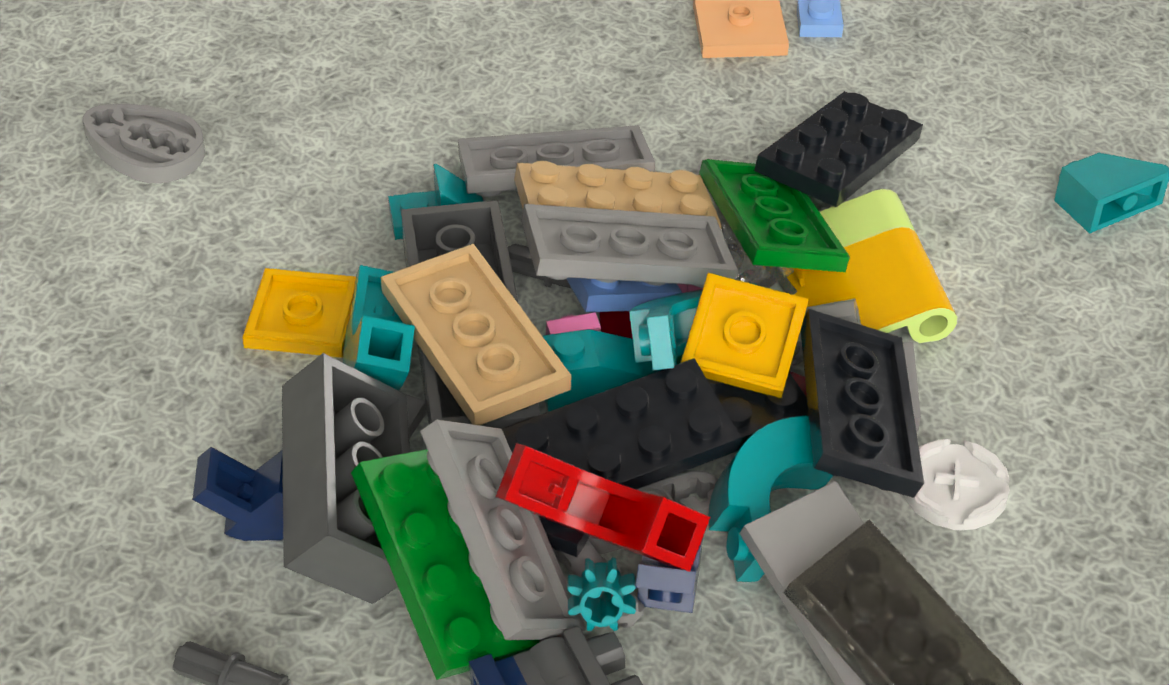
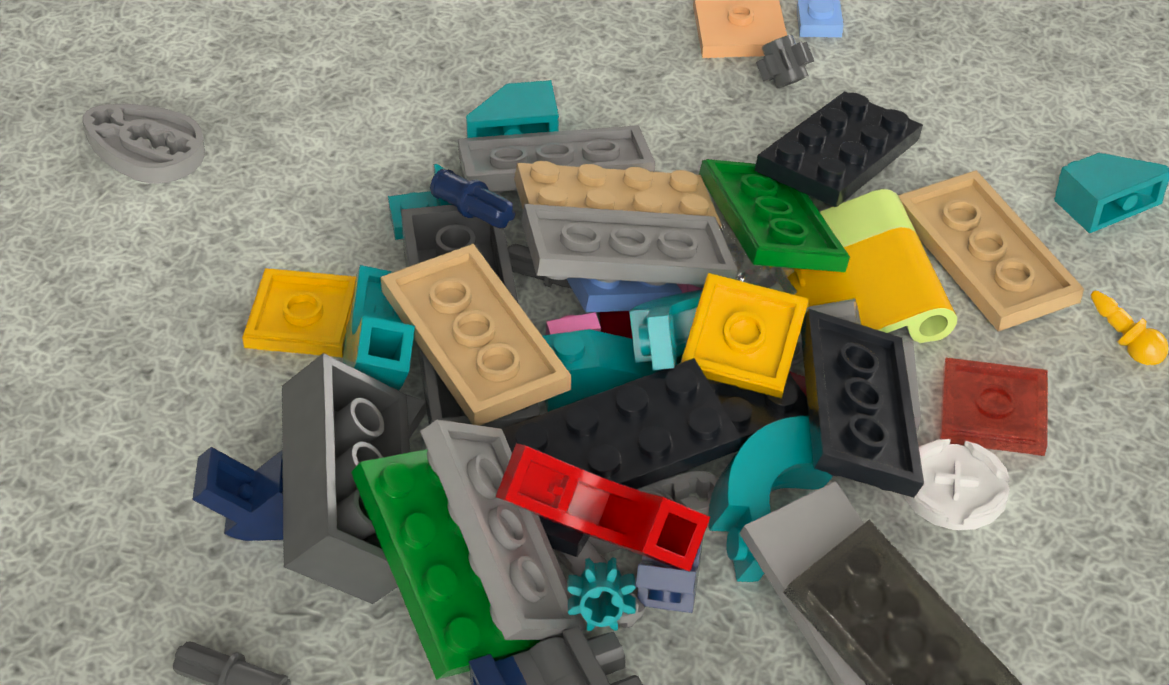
(472, 198): none -> dark blue axle
(515, 110): none -> teal slope
(785, 61): none -> dark grey gear
(990, 251): none -> tan plate
(995, 406): none -> clear red tile
(1143, 344): none -> yellow bar

